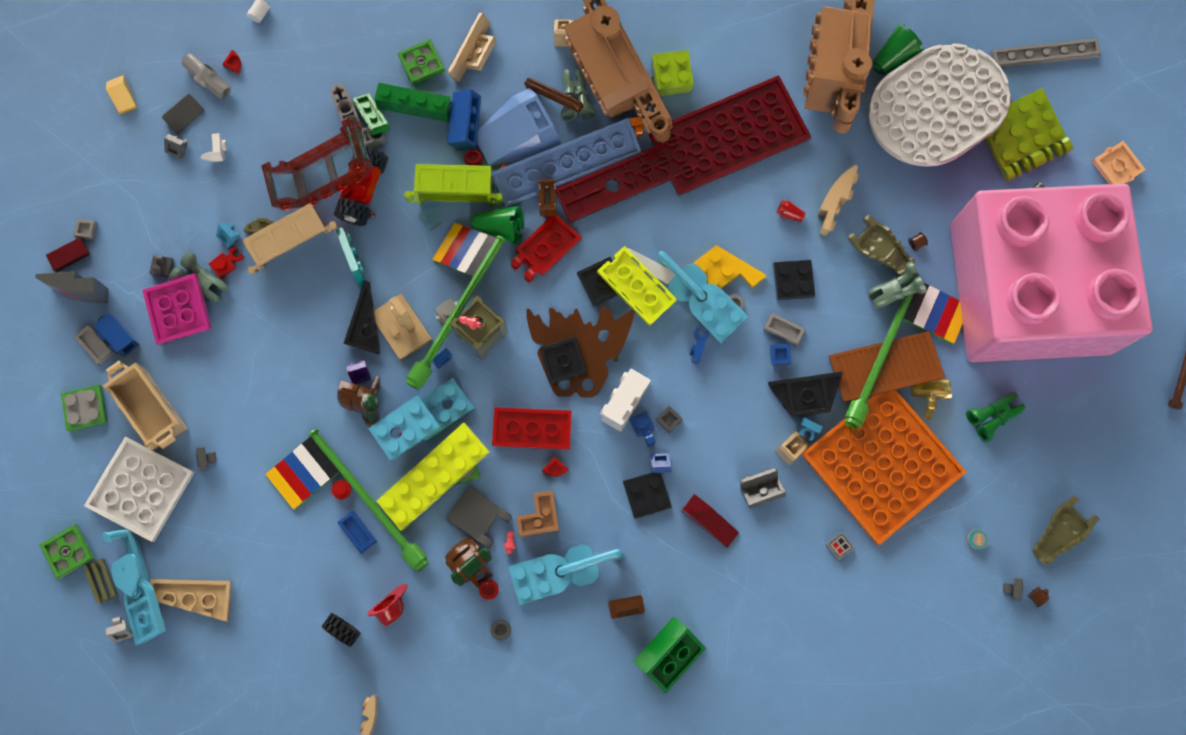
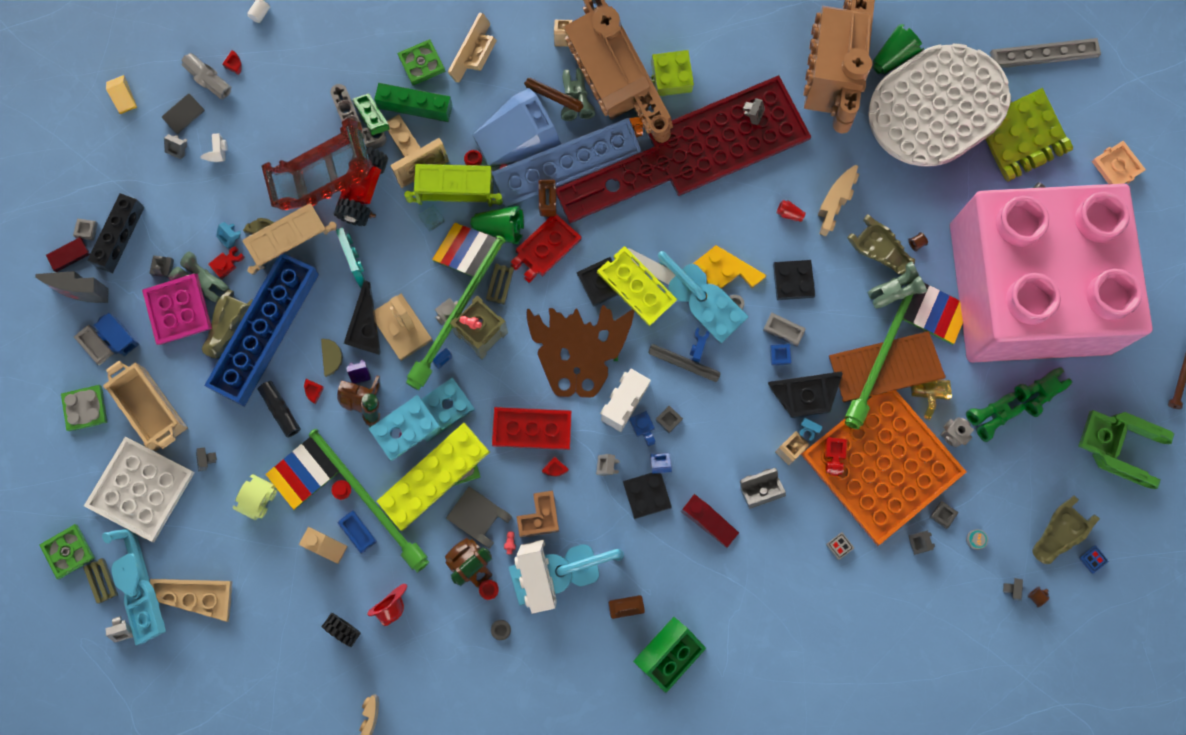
(116, 233): none -> black brick
(224, 323): none -> olive animal
(254, 497): none -> yellowish green brick
(262, 329): none -> blue brick
(278, 409): none -> black axle
(312, 390): none -> red tile
(323, 545): none -> tan slope
(332, 356): none -> olive tile
(429, 154): none -> tan piece
(464, 119): blue brick -> none
(503, 269): none -> olive tile
(535, 577): none -> white wedge
(563, 360): black plate -> none
(606, 465): none -> light grey tile
(684, 363): none -> dark grey axle
(754, 110): none -> dark grey tile
(835, 449): none -> red plate
(921, 542): none -> dark grey tile
(944, 515): none -> dark grey tile
(952, 435): none -> light grey brick
(1046, 387): none -> green piece
(1093, 559): none -> blue tile
(1105, 440): none -> bright green plate

